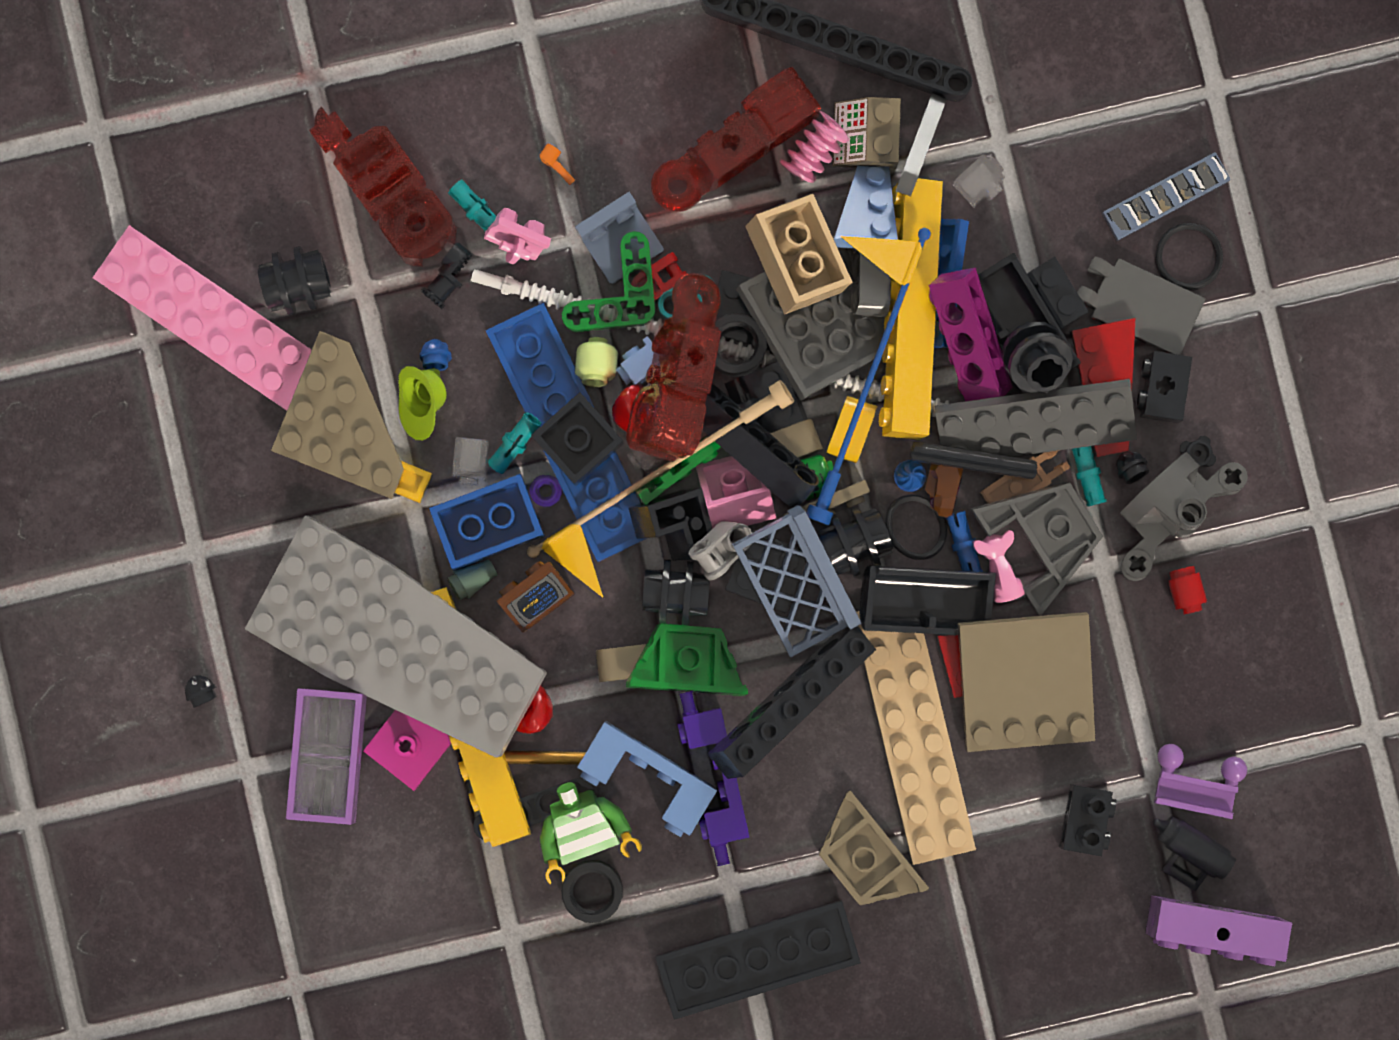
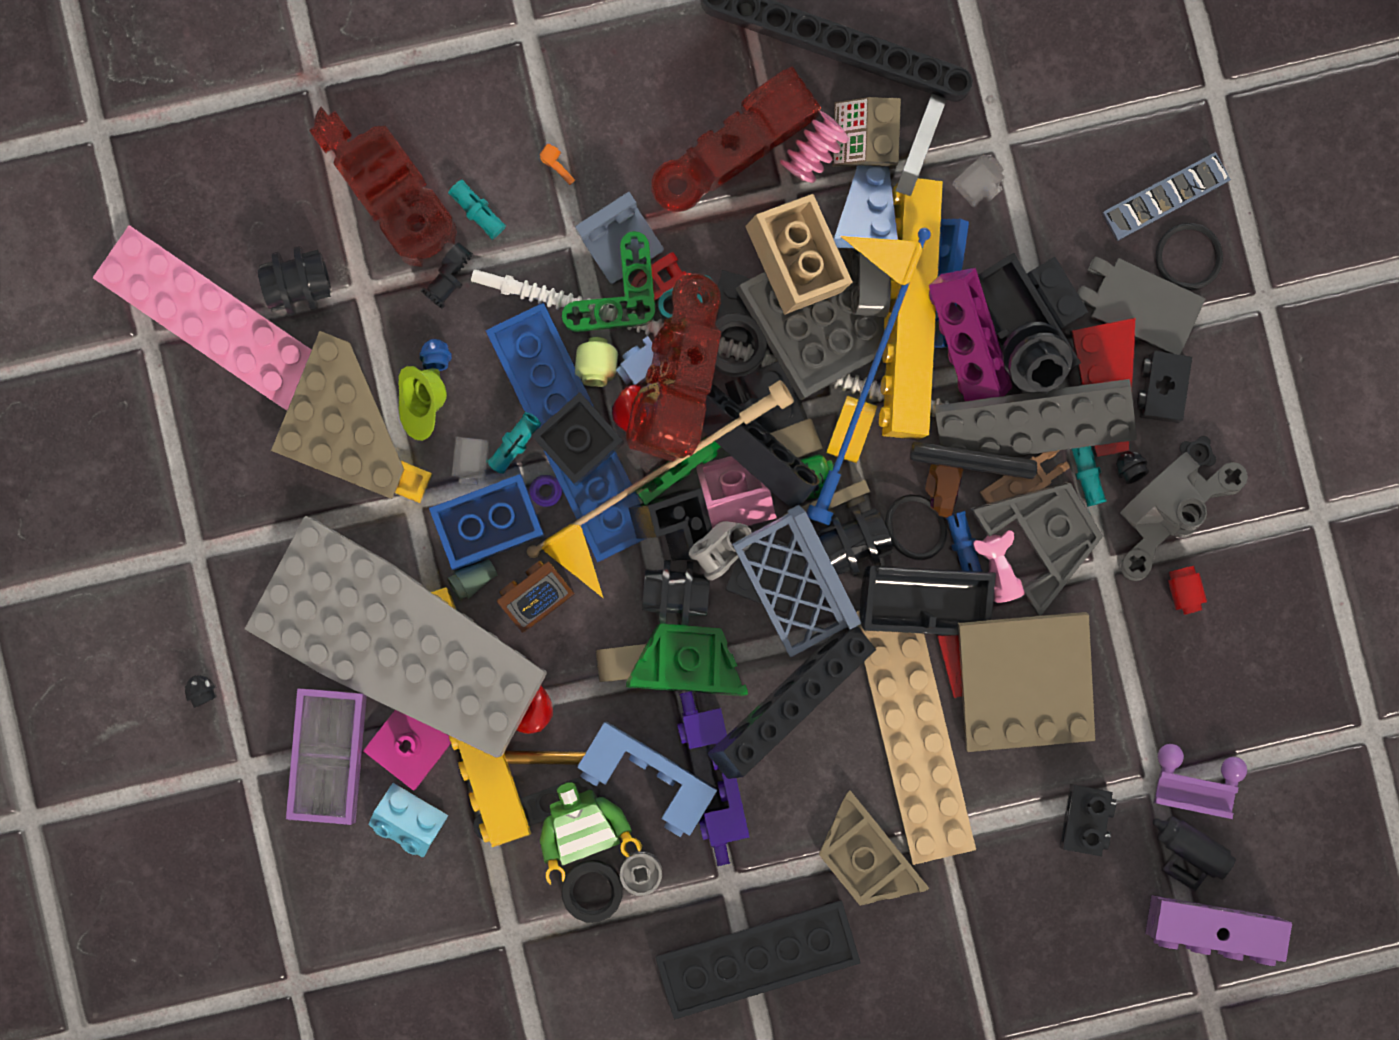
(407, 820): none -> medium azure bracket
(515, 239): bright pink hips -> none
(641, 873): none -> light grey wheel
(910, 476): blue plate -> none

